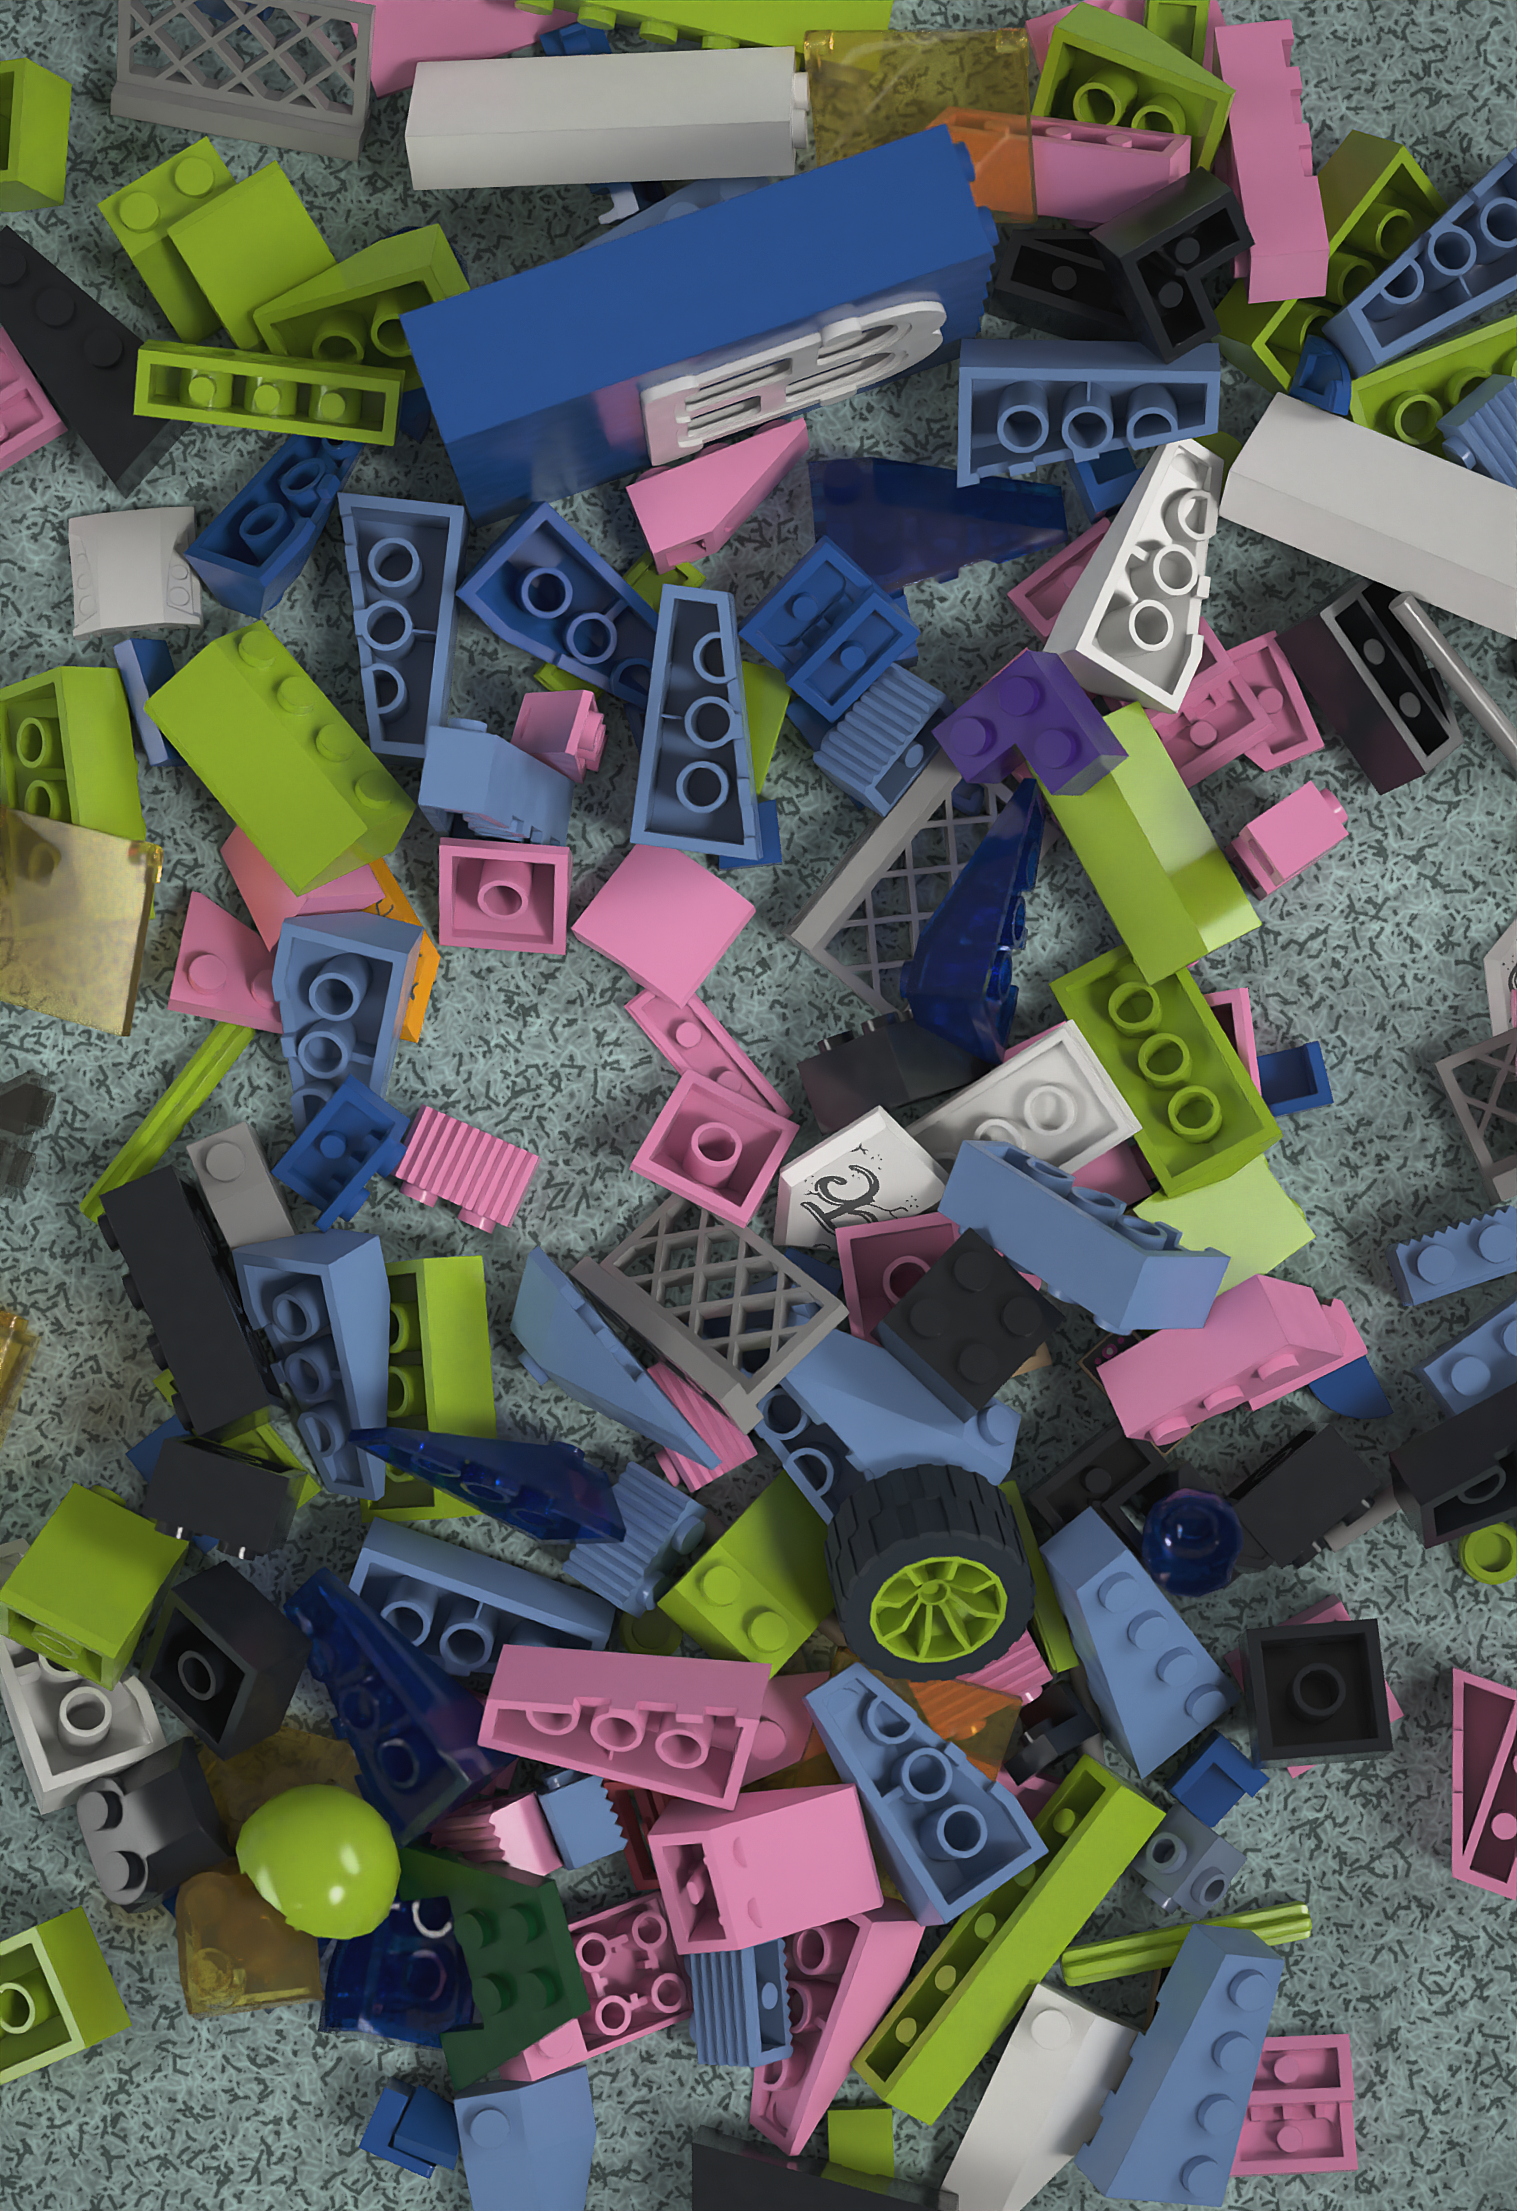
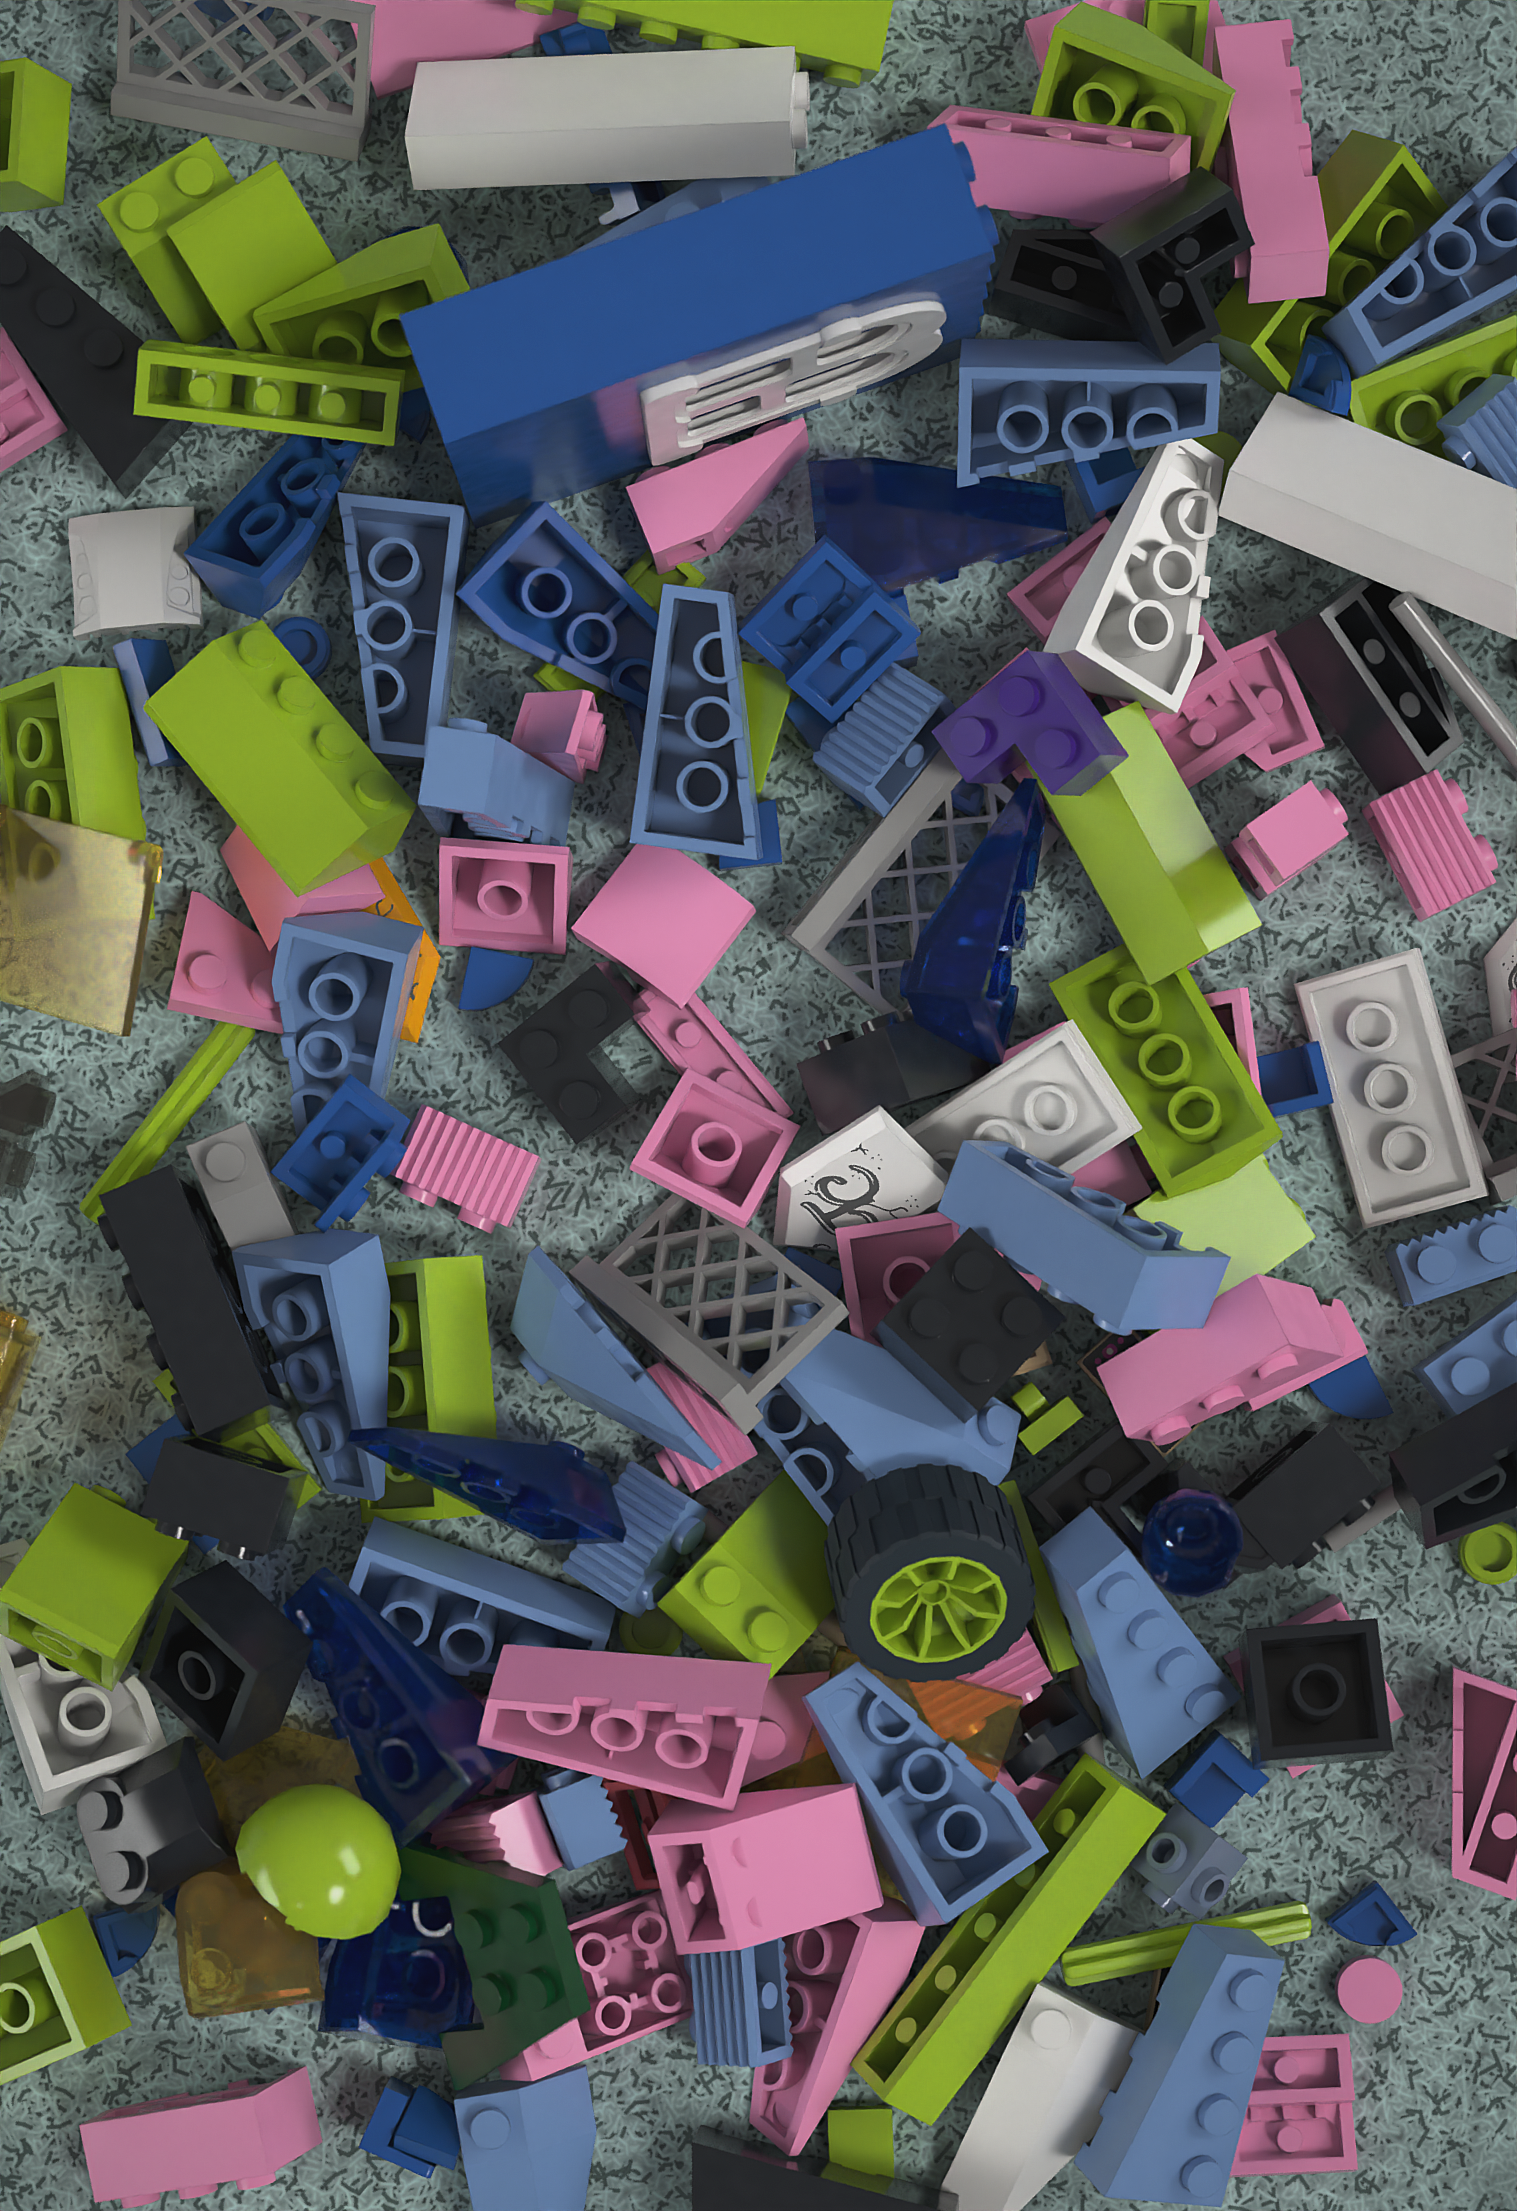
(125, 1936): none -> blue tile
(200, 2140): none -> bright pink wedge
(306, 643): none -> blue tile
(492, 978): none -> blue tile
(564, 1053): none -> black brick
(905, 81): clear yellow piece -> none
(1045, 1420): none -> lime tile
(1368, 1989): none -> bright pink tile
(1371, 1919): none -> blue tile
(1392, 1089): none -> white tile
(1430, 844): none -> bright pink brick

